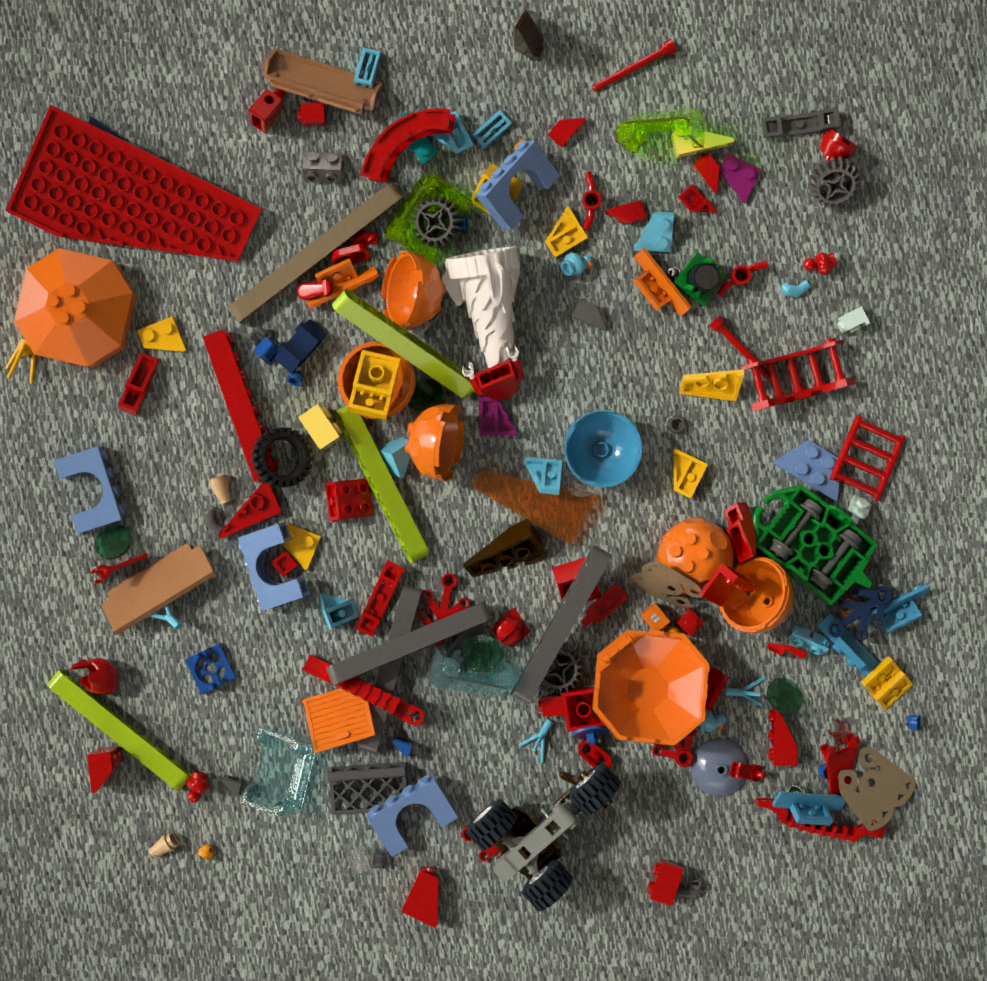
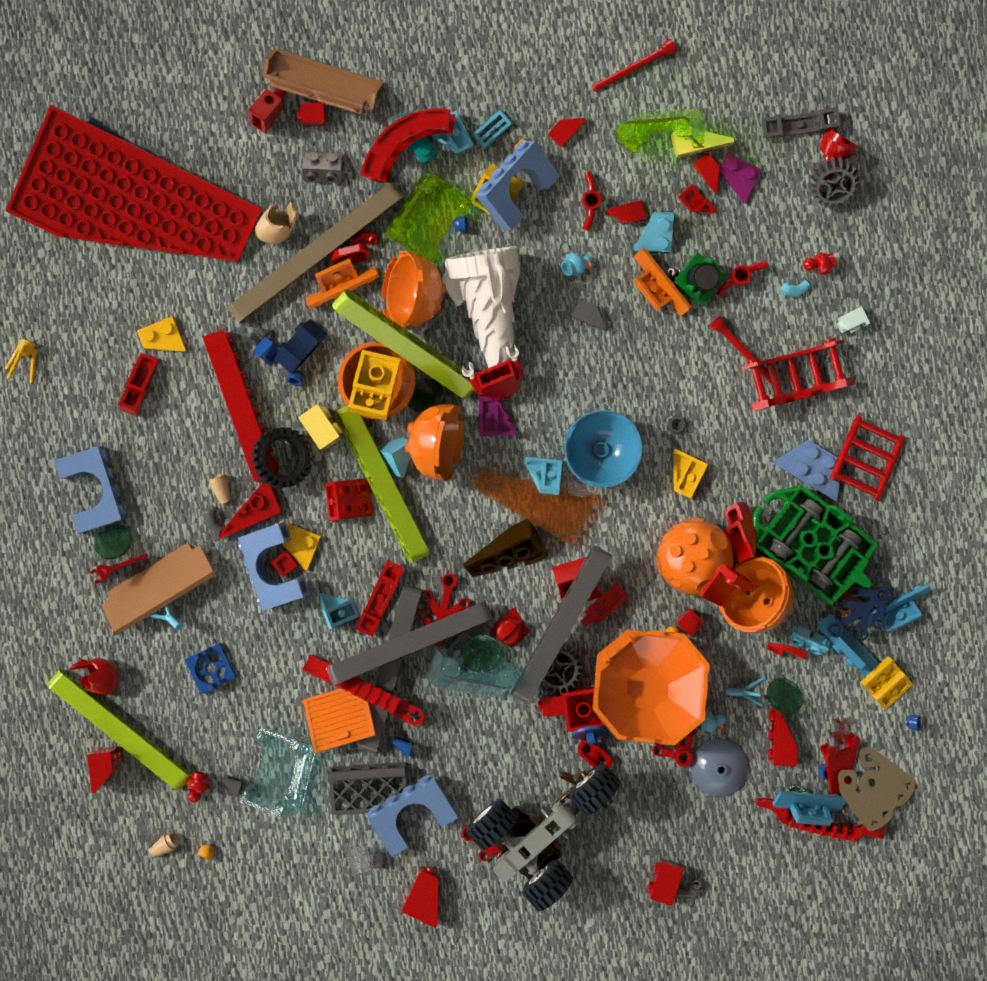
(75, 308): orange windscreen -> none
(275, 226): none -> tan helmet
(314, 289): piece -> none
(364, 81): medium azure tile -> none
(441, 214): dark grey gear -> none
(528, 35): dark brown wedge -> none
(541, 739): medium azure plant -> none
(566, 234): yellow wing -> none
(655, 618): orange brick -> none
(658, 580): dark tan piece -> none
(715, 682): red plate -> none
(716, 385): yellow wing -> none
(747, 771): red piece -> none
(859, 507): light aqua plate -> none

